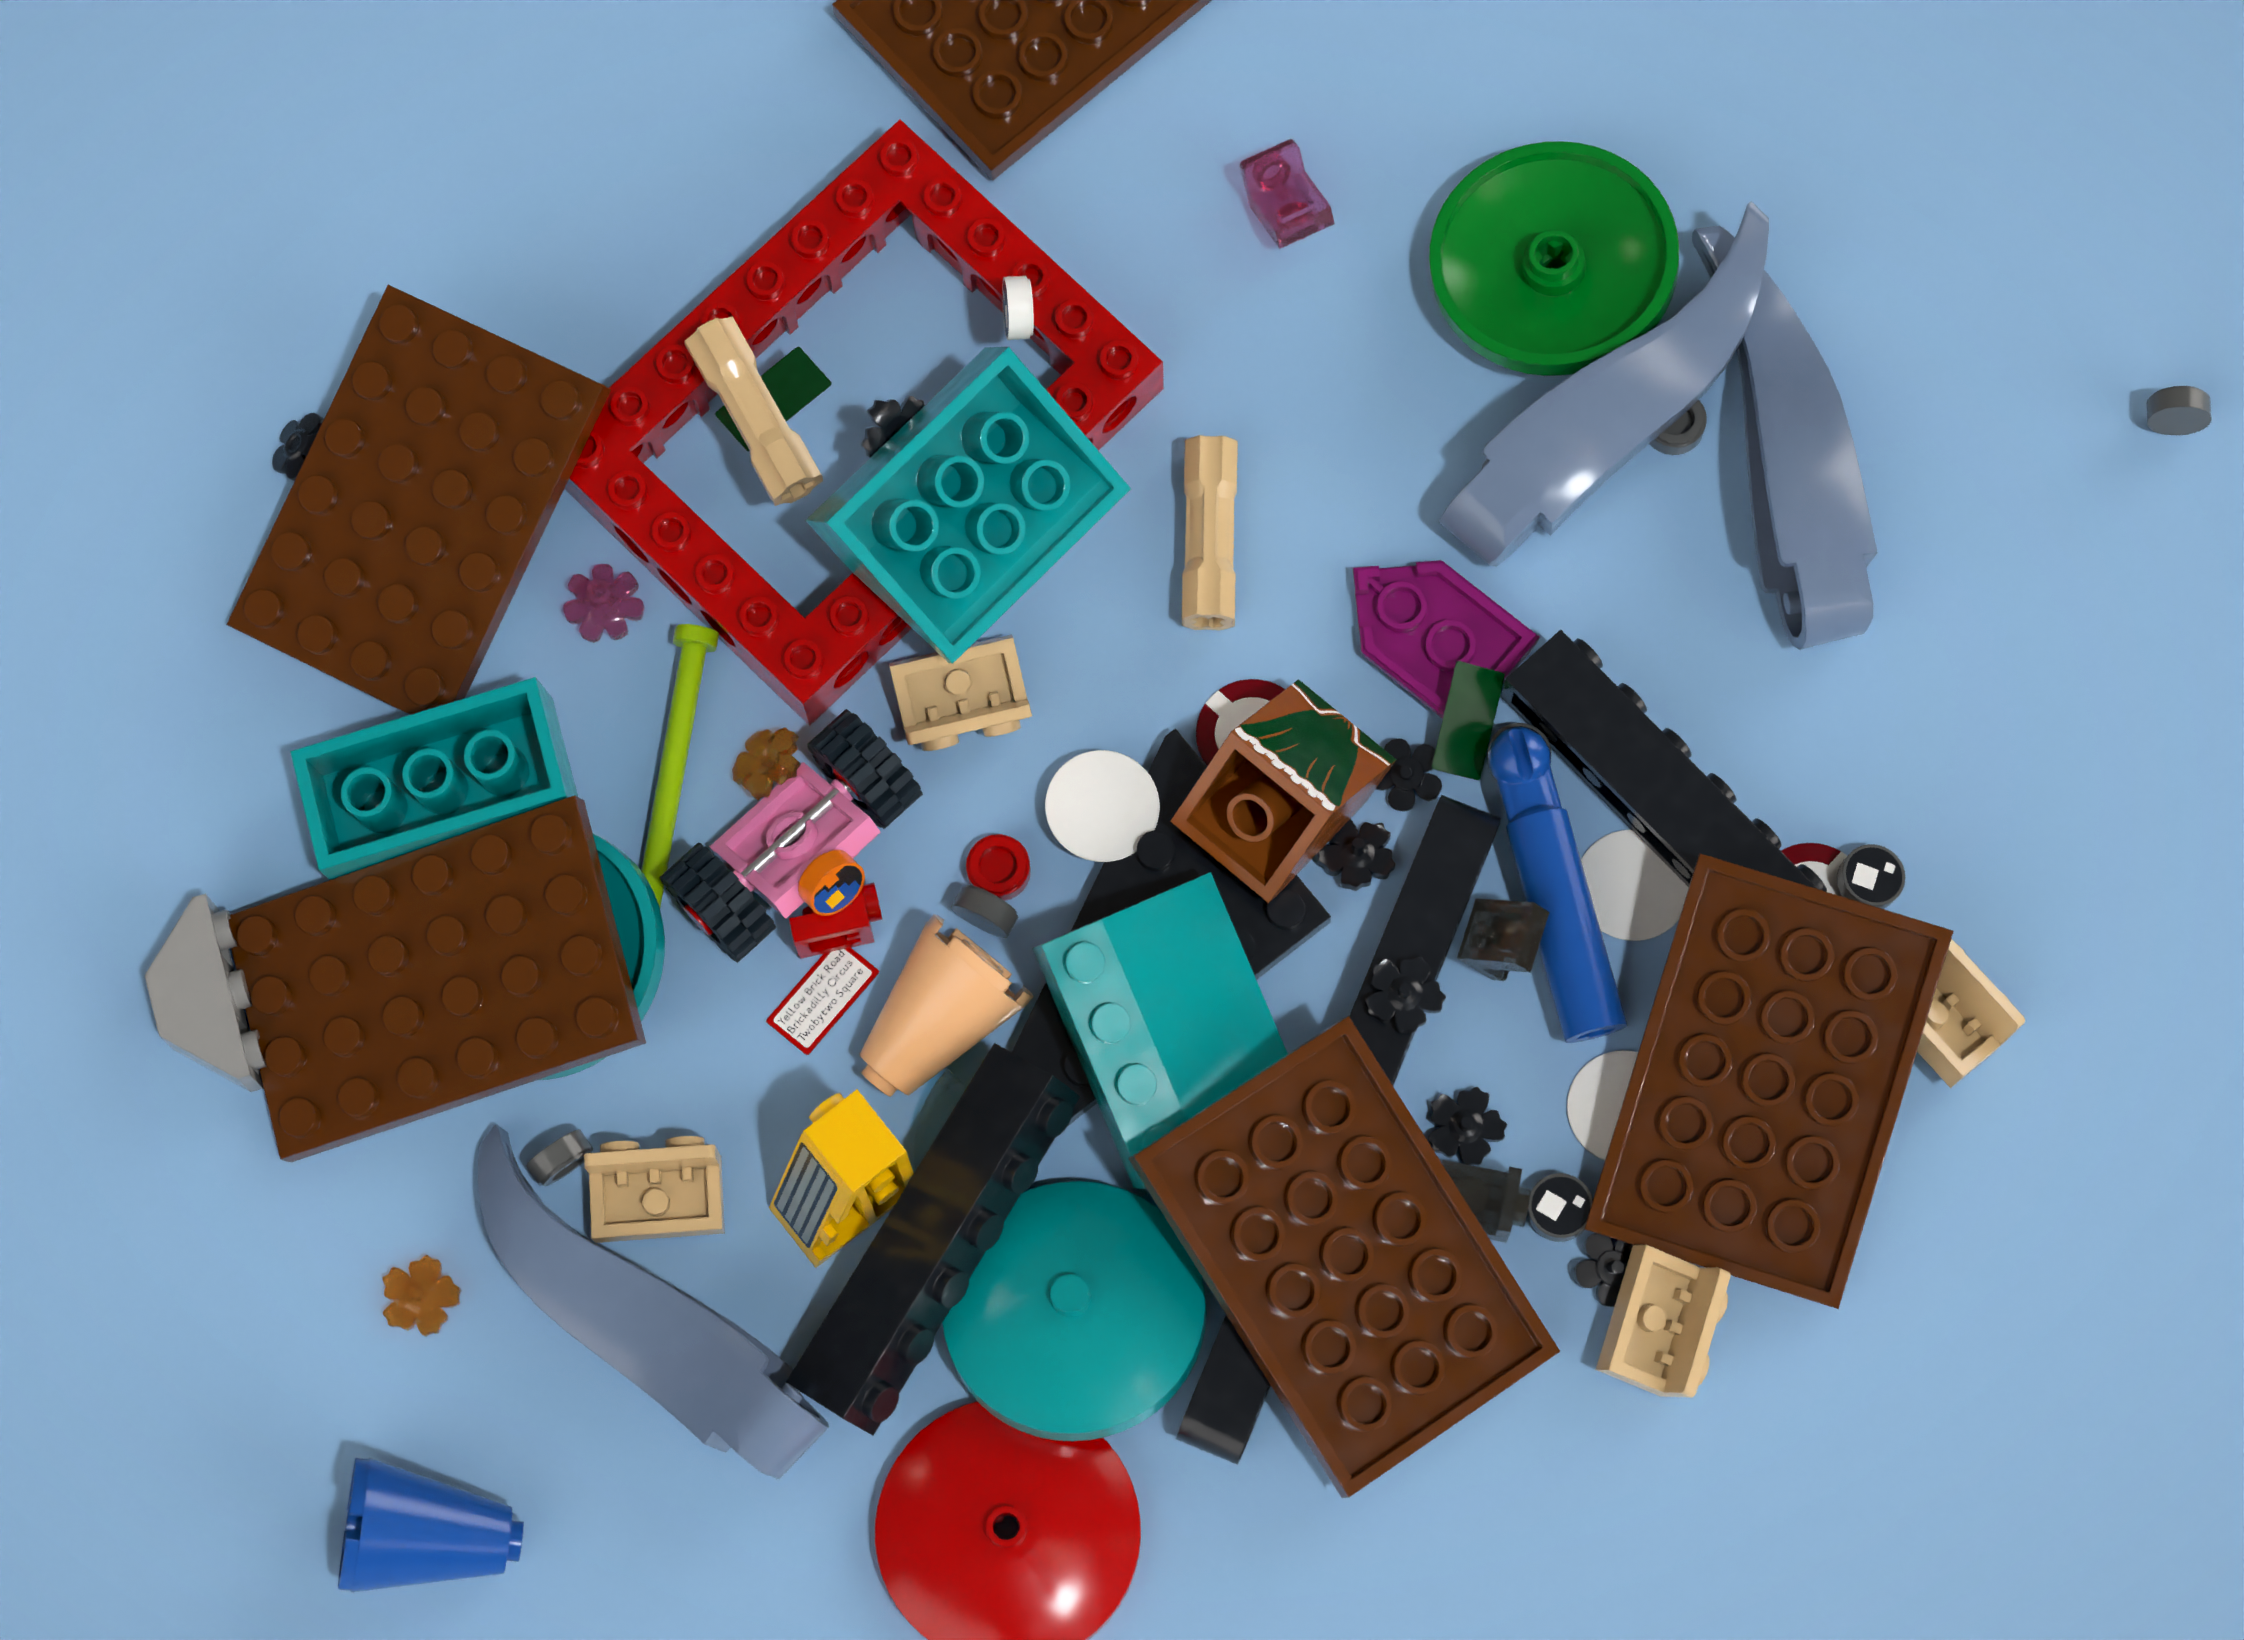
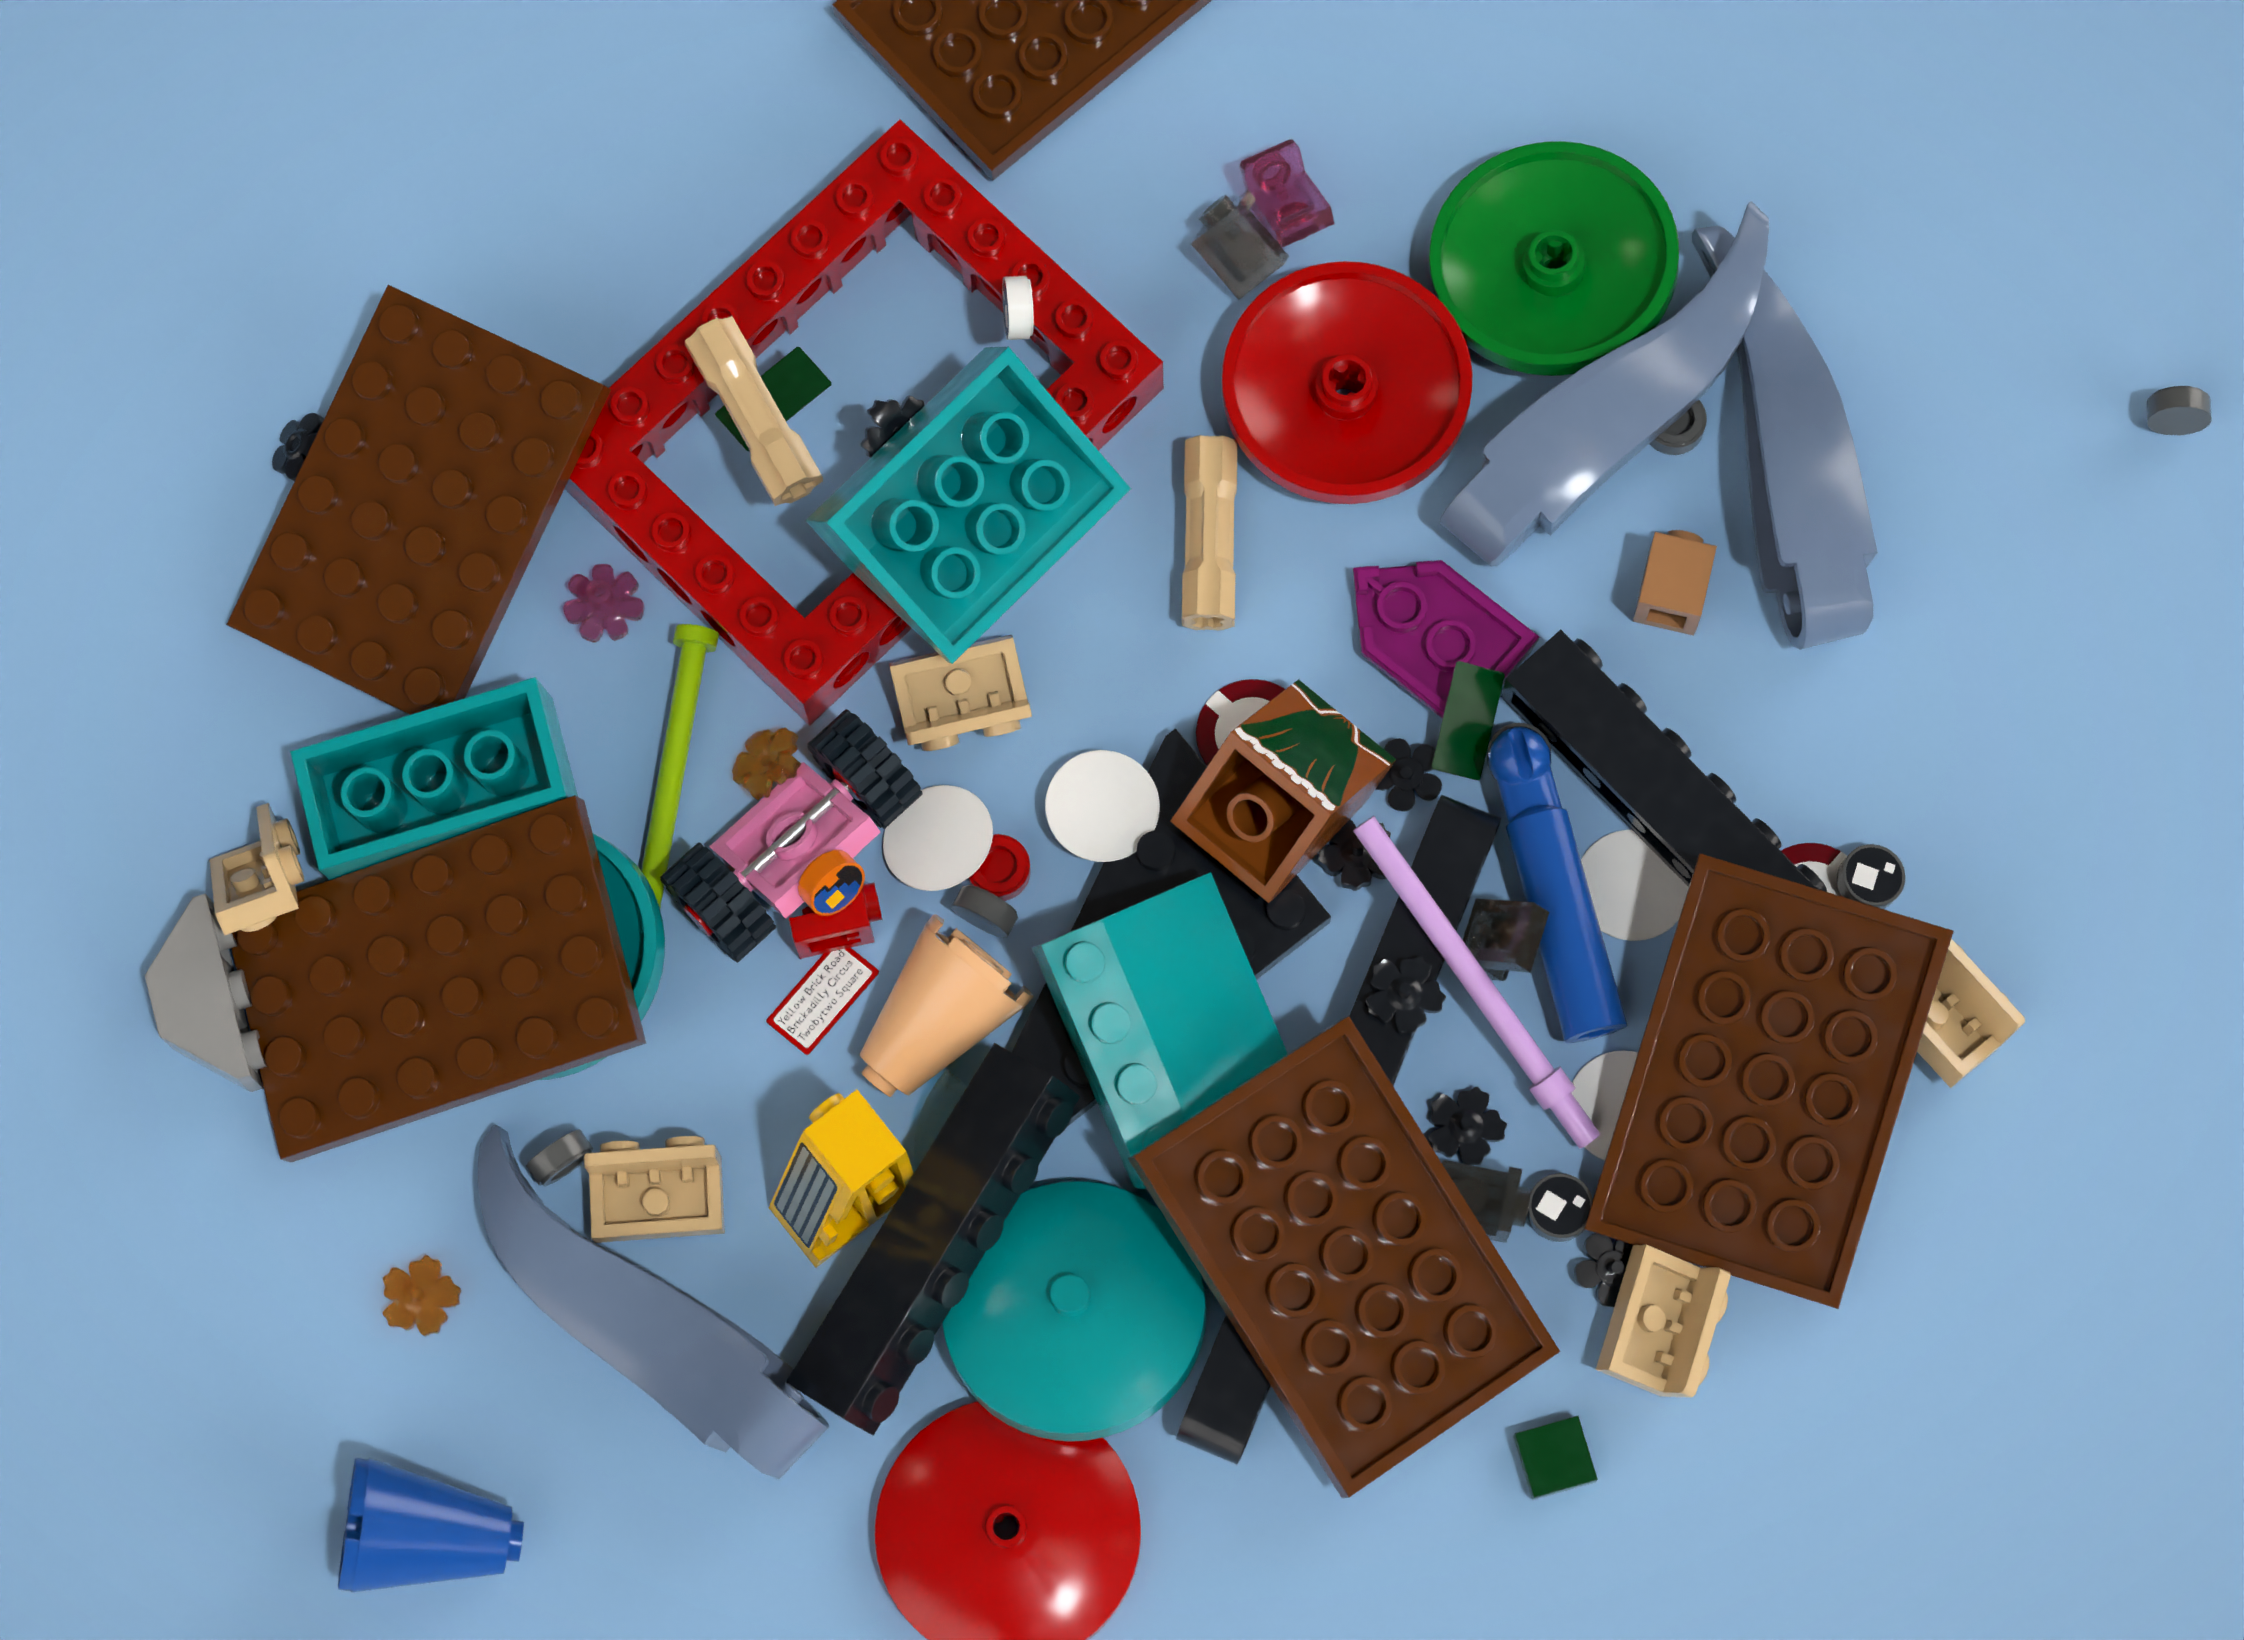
(258, 879): none -> tan bracket
(939, 839): none -> white sticker
(1237, 244): none -> clear smoke bracket
(1355, 332): none -> red dish
(1550, 1085): none -> lavender bar
(1555, 1457): none -> dark green tile
(1675, 581): none -> medium nougat brick

